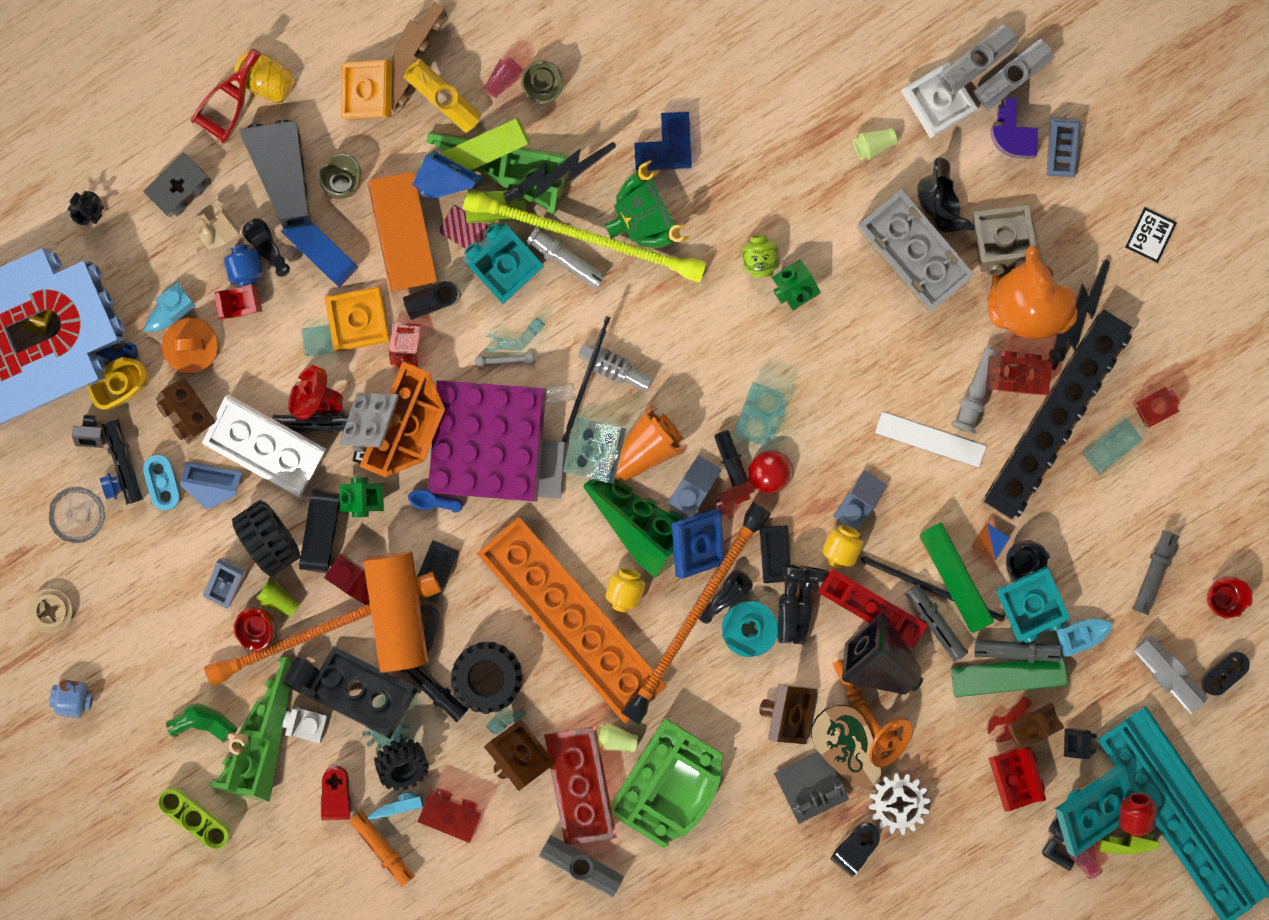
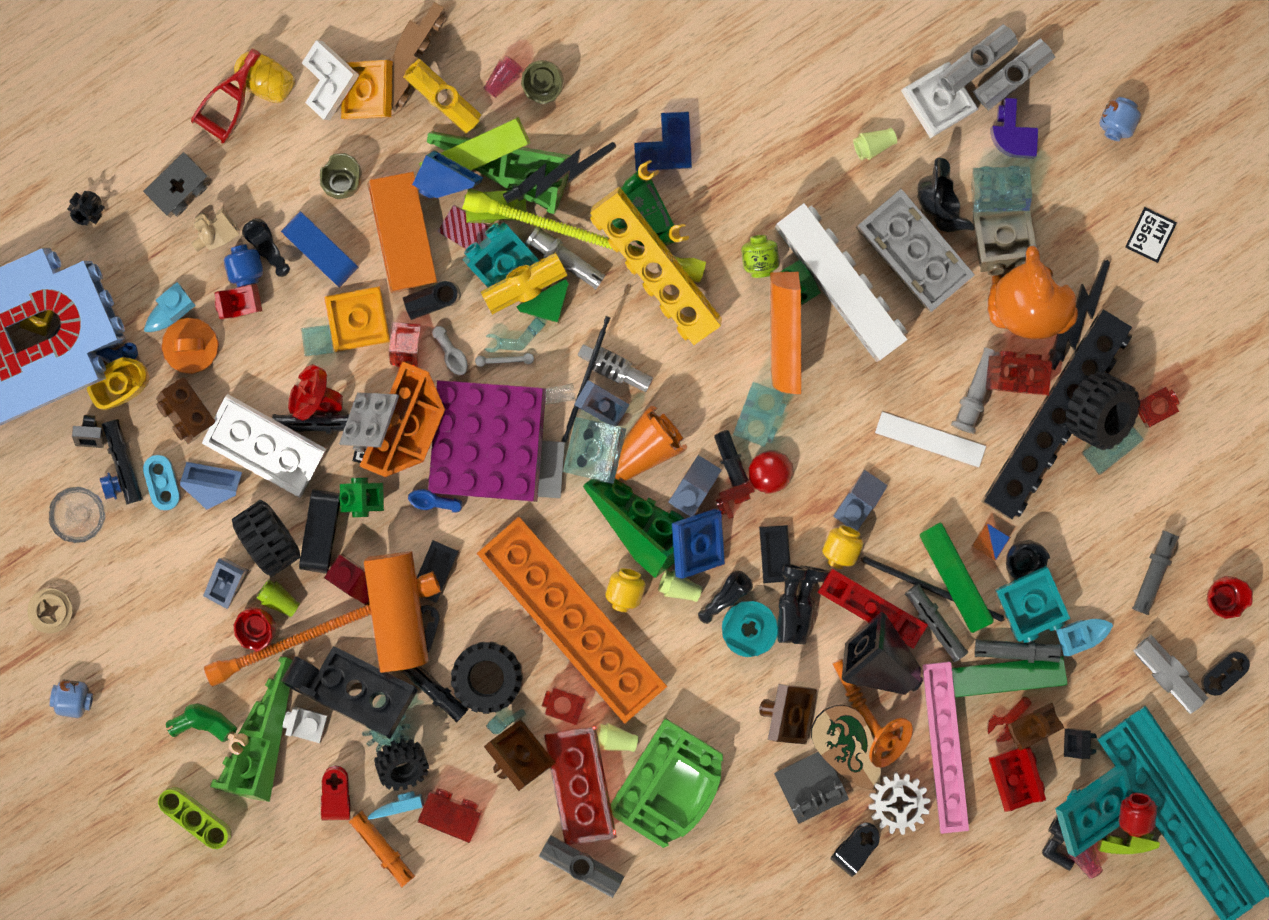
(280, 165): slope -> none
(335, 79): none -> white plate
(453, 357): none -> light grey piece
(524, 283): none -> yellow piece
(547, 304): none -> green slope
(570, 716): none -> clear red brick
(601, 404): none -> sand blue slope
(620, 206): none -> yellow brick
(637, 706): orange hose -> none
(679, 588): none -> yellowish green cone
(785, 331): none -> orange brick
(840, 282): none -> white brick
(945, 747): none -> bright pink plate
(1007, 189): none -> clear light blue brick
(1074, 124): sand blue slope -> none
(1102, 410): none -> black tyre
(1120, 119): none -> medium blue head

